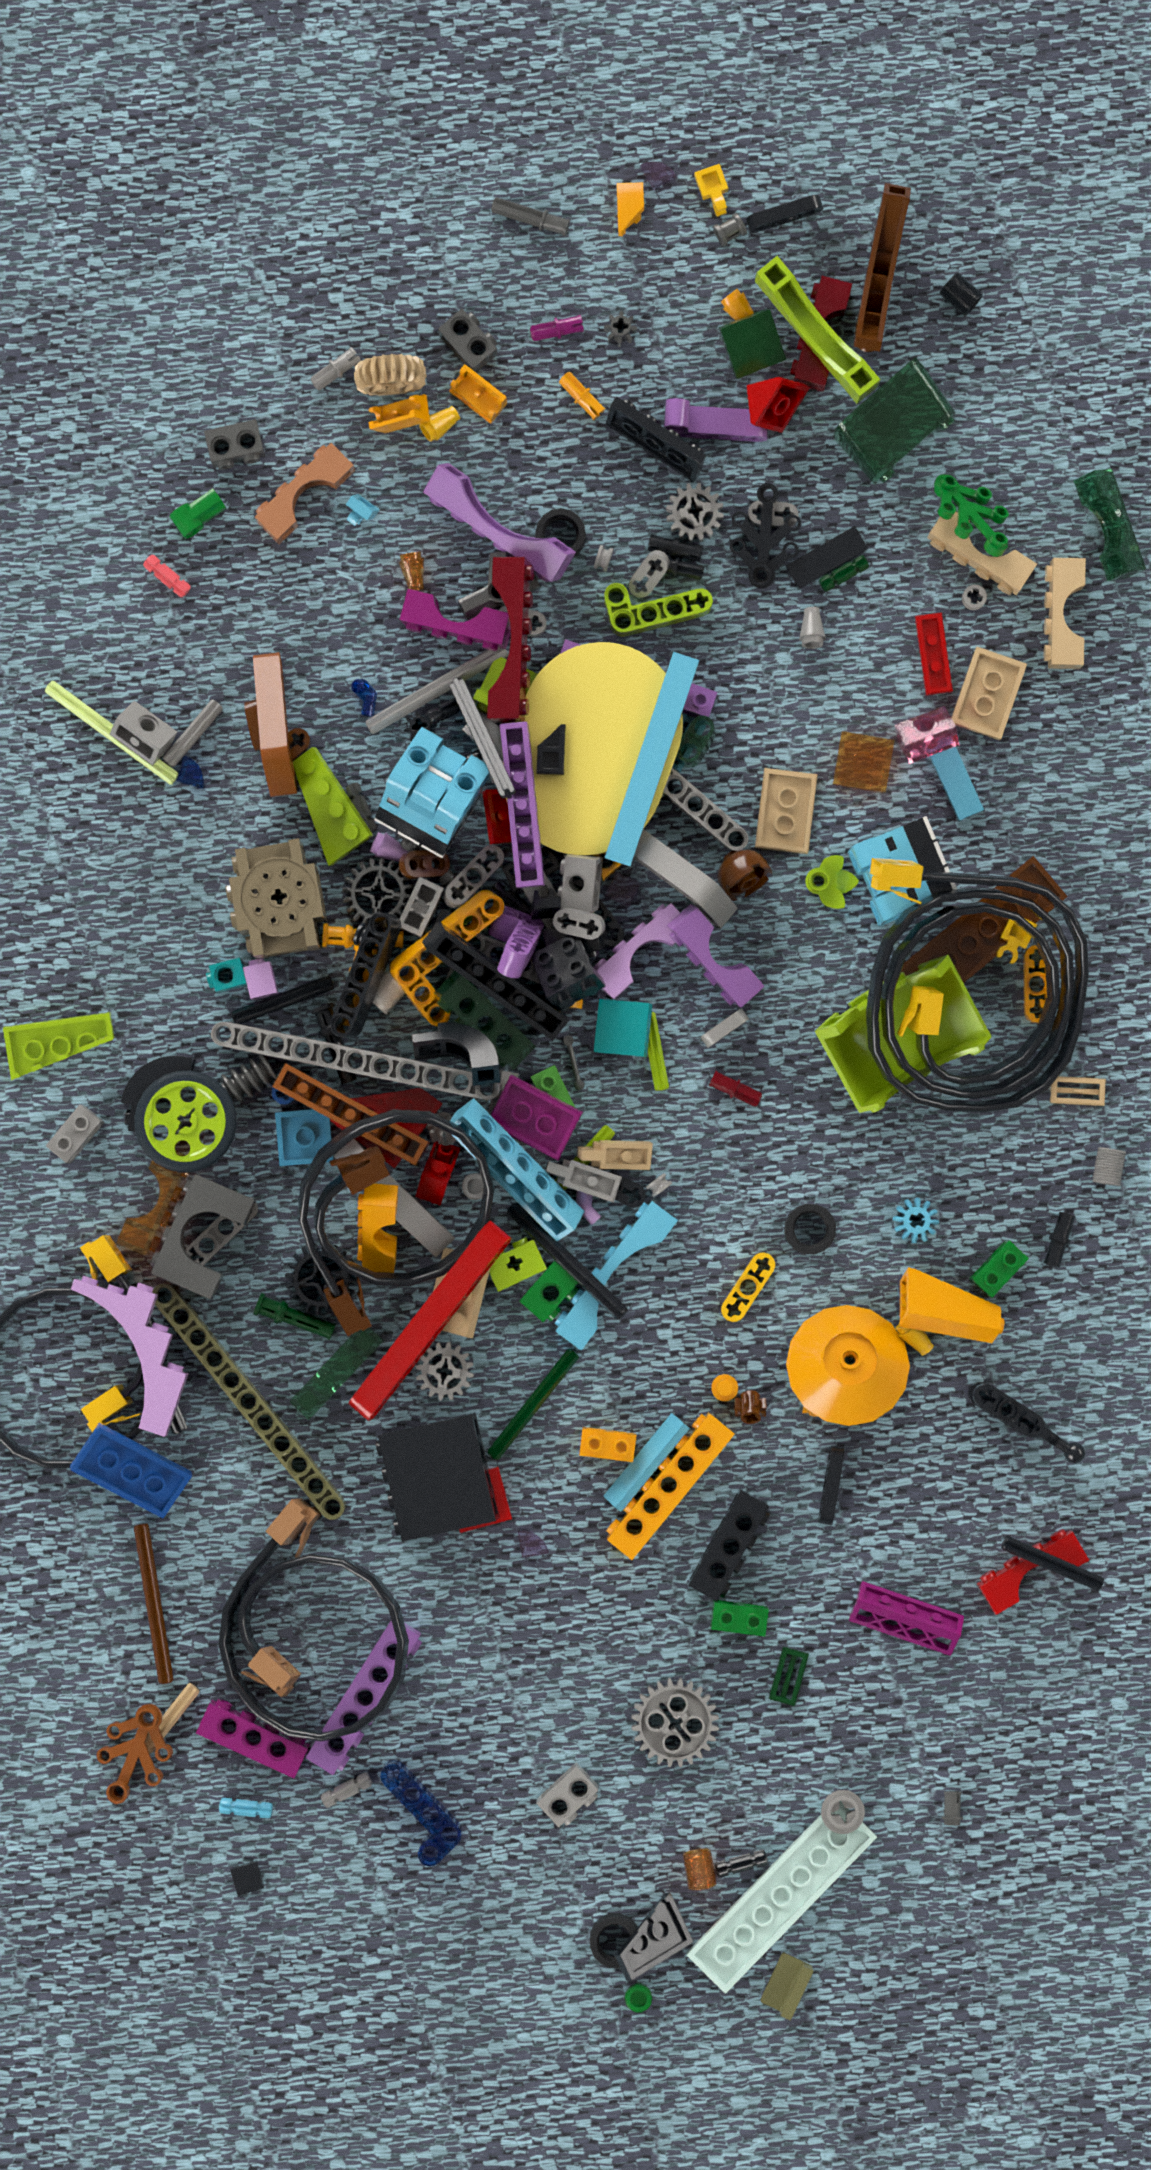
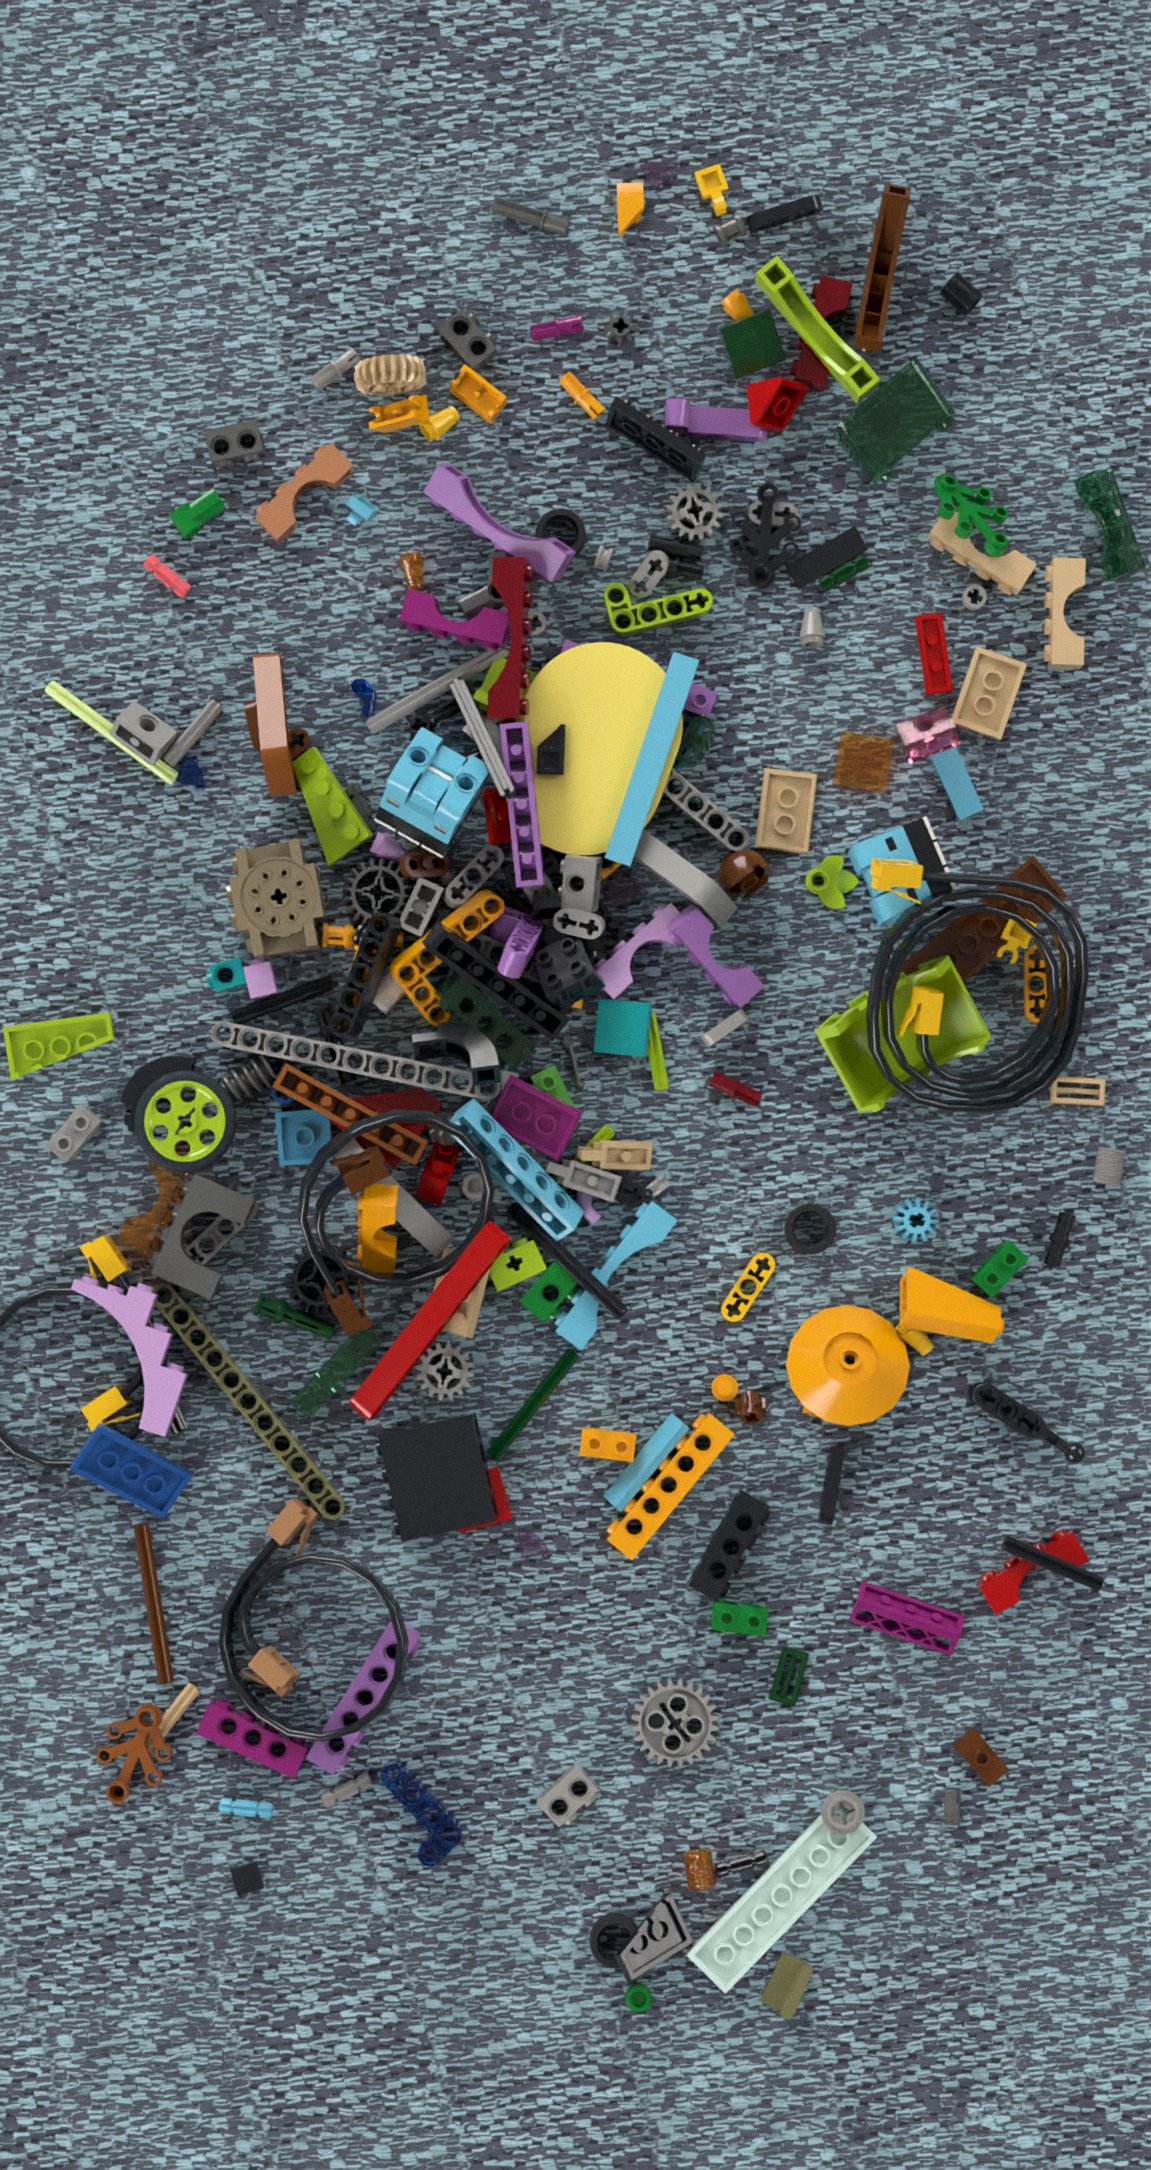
(981, 1757): none -> reddish brown plate

